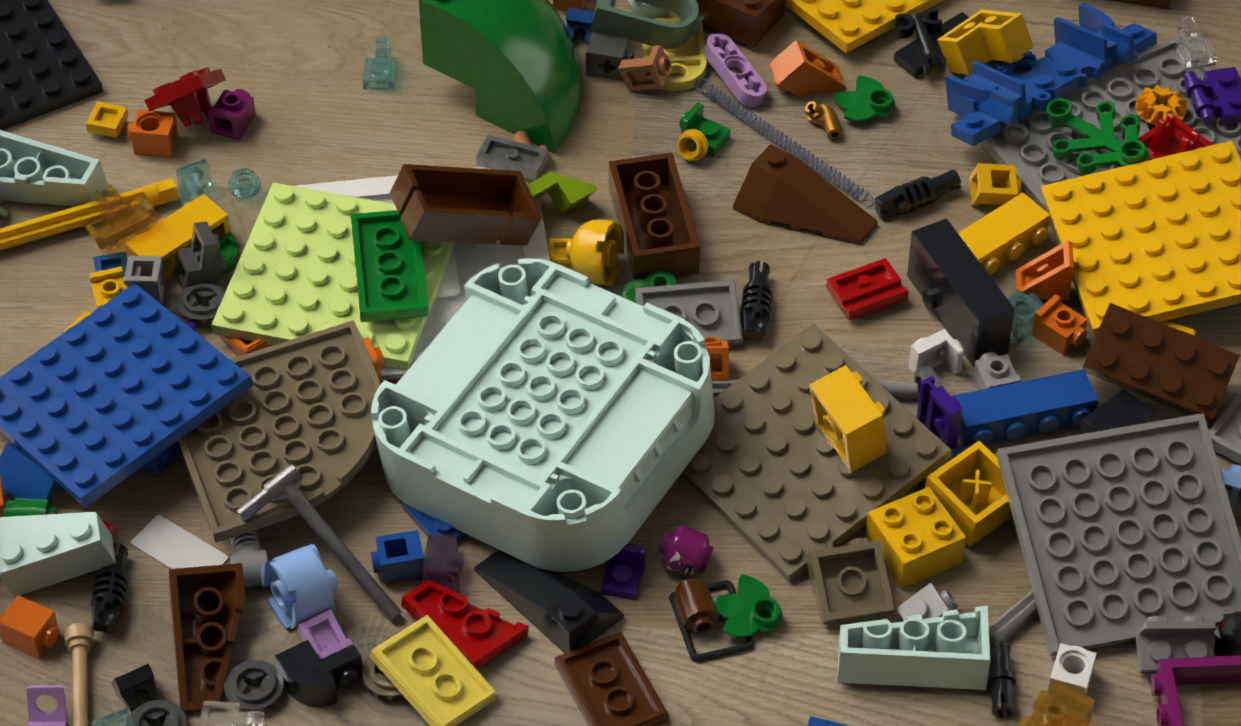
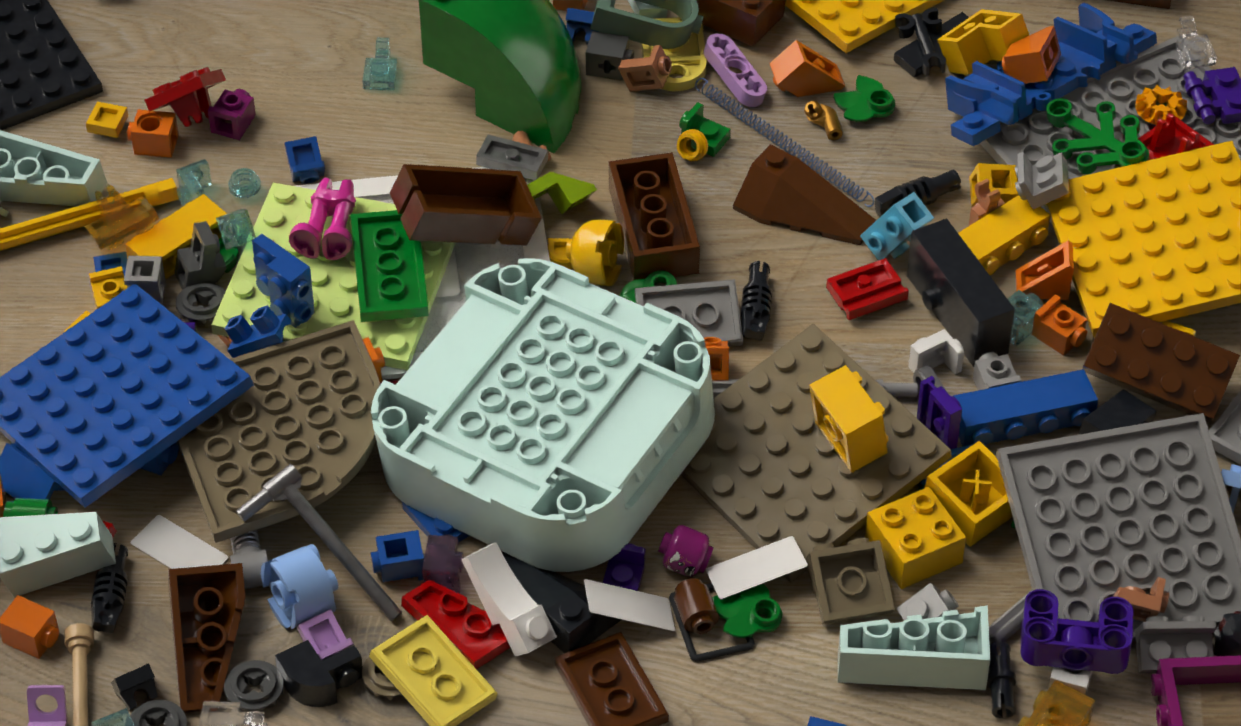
(236, 229): none -> clear light blue bracket
(265, 331): none -> blue hips
(284, 280): none -> blue plate
(304, 160): none -> blue bracket
(337, 239): none -> dark pink piece
(507, 601): none -> white slope
(629, 605): none -> white sticker
(756, 567): none -> white sticker
(894, 228): none -> medium azure brick
(987, 201): none -> nougat plate
(1032, 57): none -> orange slope
(1043, 180): none -> light grey bracket
(1076, 643): none -> dark purple beam
(1145, 604): none -> nougat bracket

